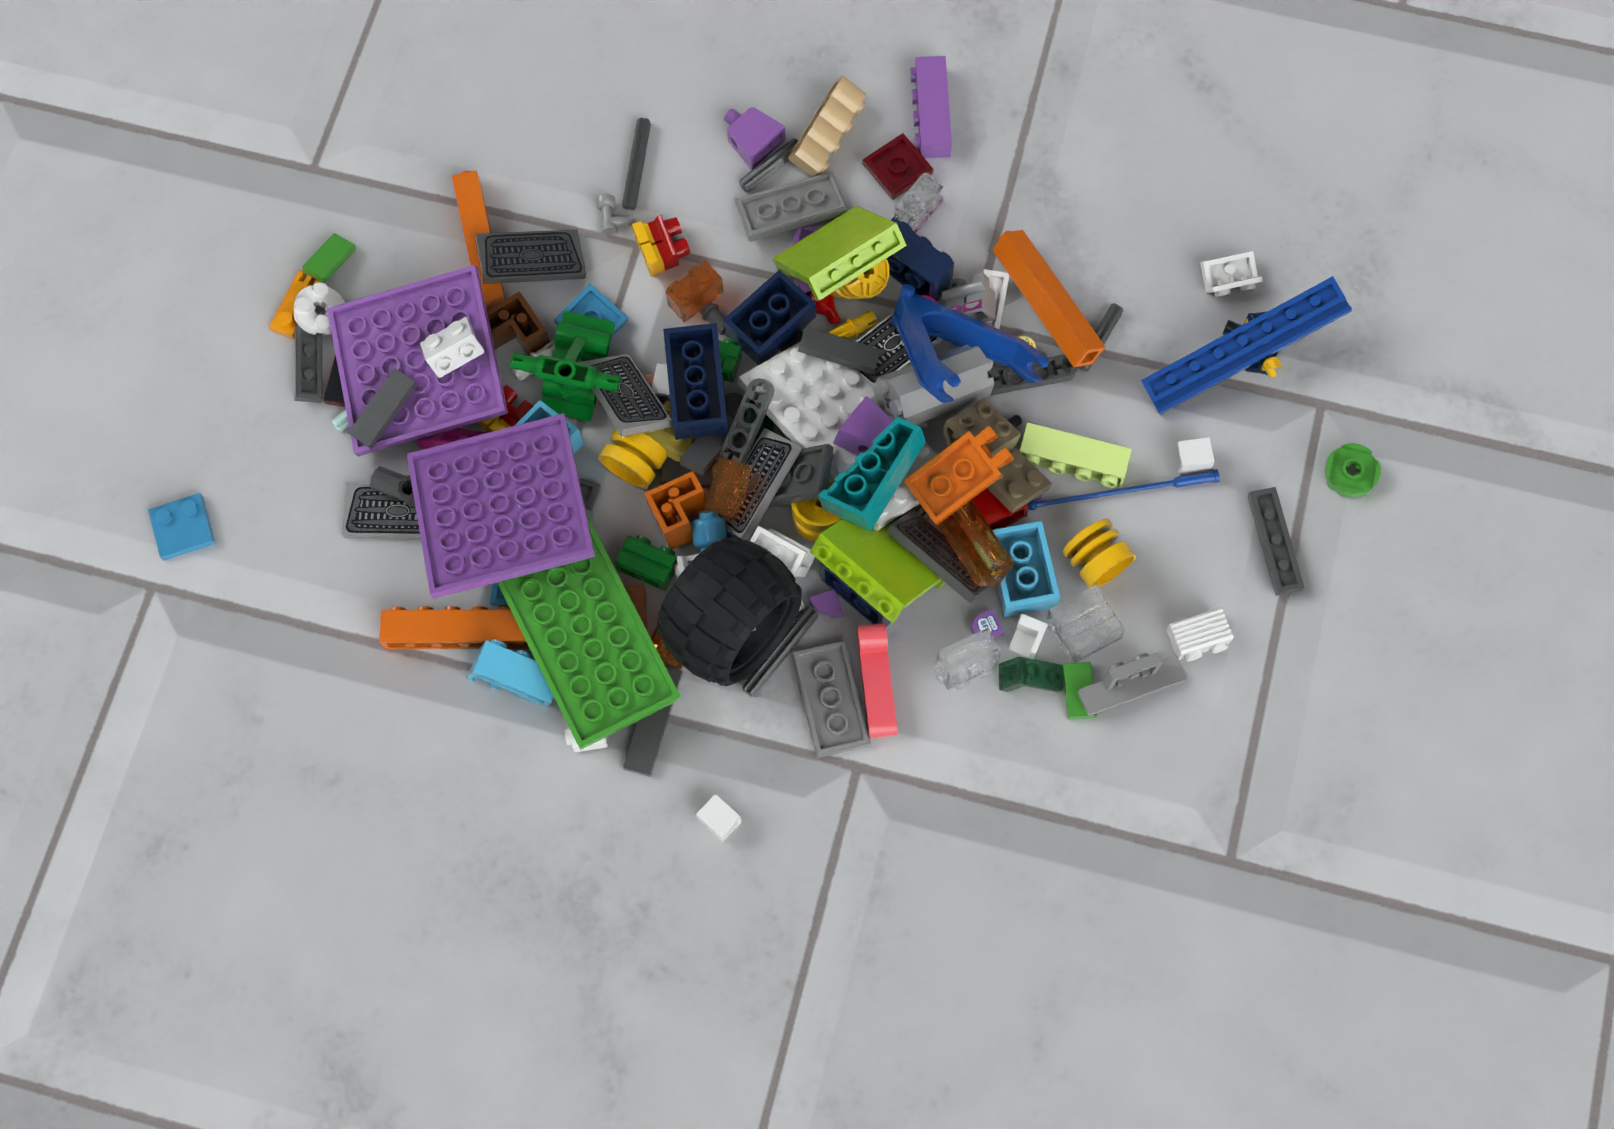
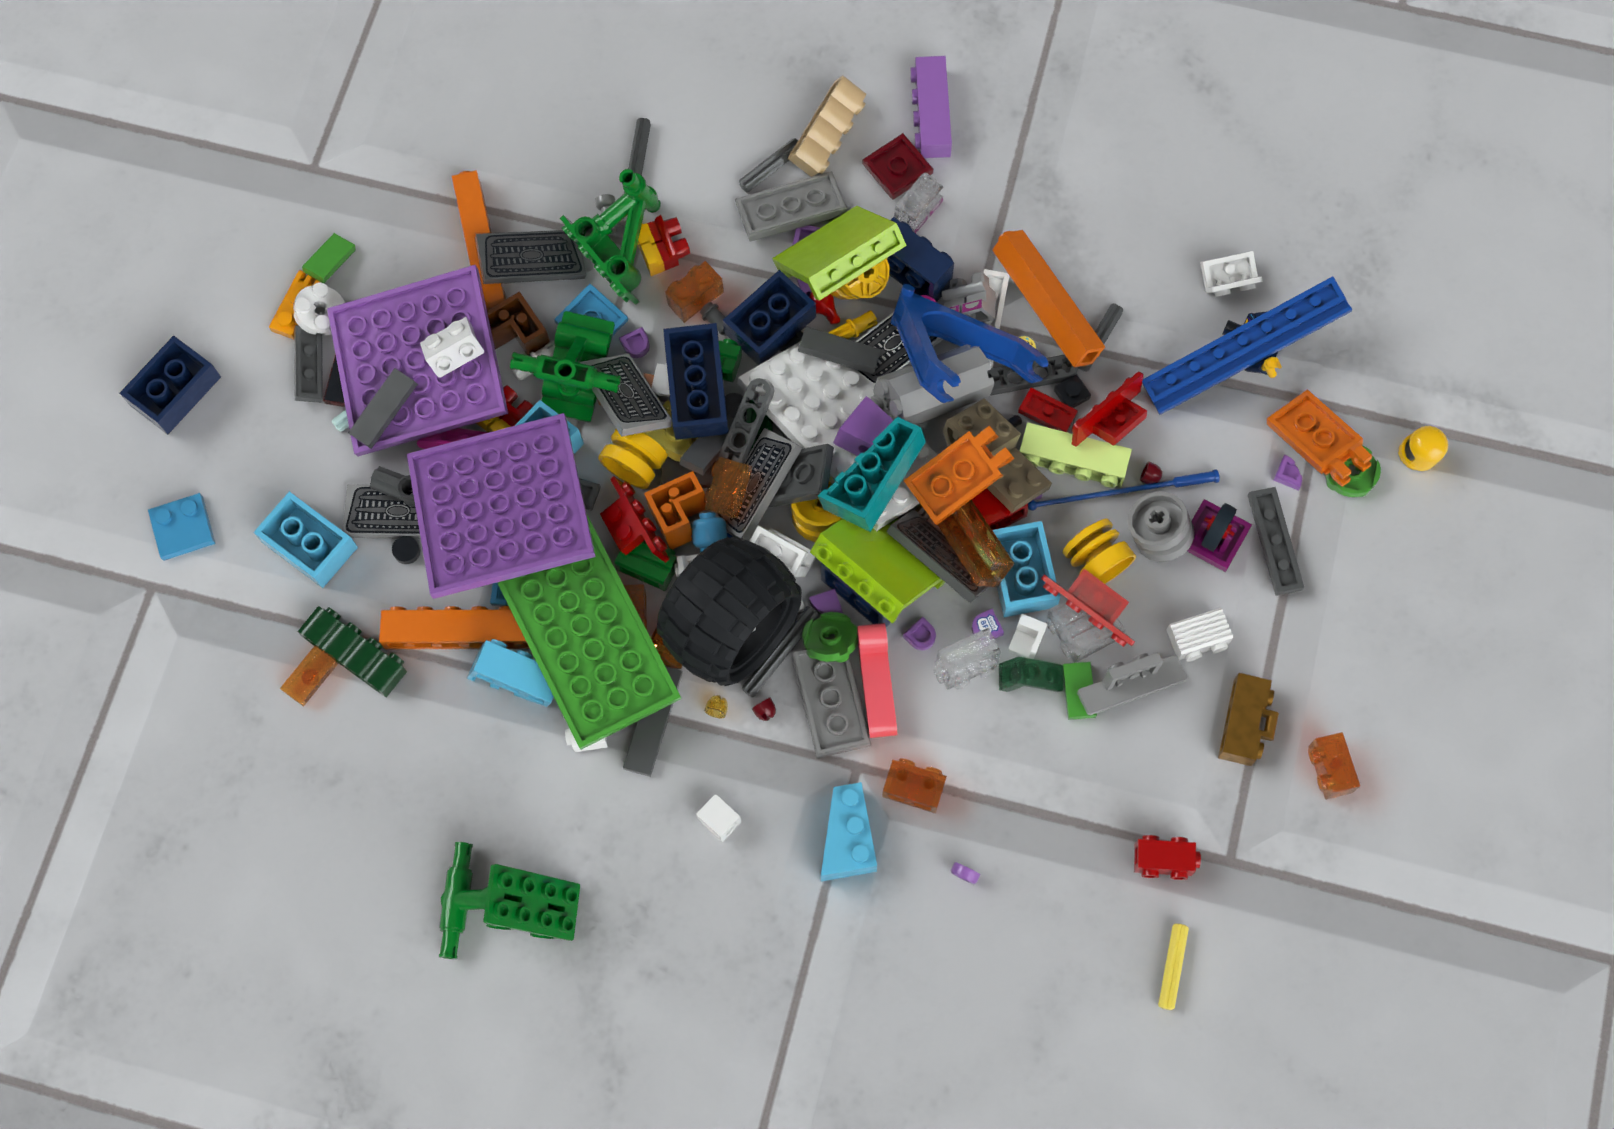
(170, 384): none -> dark blue brick
(305, 539): none -> medium azure brick
(309, 676): none -> clear orange plate
(352, 651): none -> dark green brick
(406, 550): none -> black tile
(511, 902): none -> green plate
(594, 233): none -> green plate
(628, 523): none -> red bracket
(635, 343): none -> medium lavender tile
(716, 707): none -> clear yellow hinge
(753, 135): medium lavender torso -> none
(765, 710): none -> dark red hinge
(830, 650): none -> bright green plate
(848, 838): none -> medium azure wedge
(914, 785): none -> clear orange brick
(920, 635): none -> medium lavender tile
(965, 873): none -> medium lavender tile
(1047, 410): none -> red plate
(1072, 391): none -> black plate
(1096, 600): none -> red bracket
(1114, 415): none -> red bracket
(1151, 473): none -> dark red hinge
(1161, 526): none -> light grey wheel
(1170, 858): none -> red brick
(1173, 966): none -> light yellow axle
(1195, 456): white panel -> none
(1217, 534): none -> magenta plate
(1241, 730): none -> pearl gold piece
(1288, 473): none -> medium lavender tile
(1320, 437): none -> orange tile
(1333, 766): none -> clear orange brick
(1427, 446): none -> yellow helmet

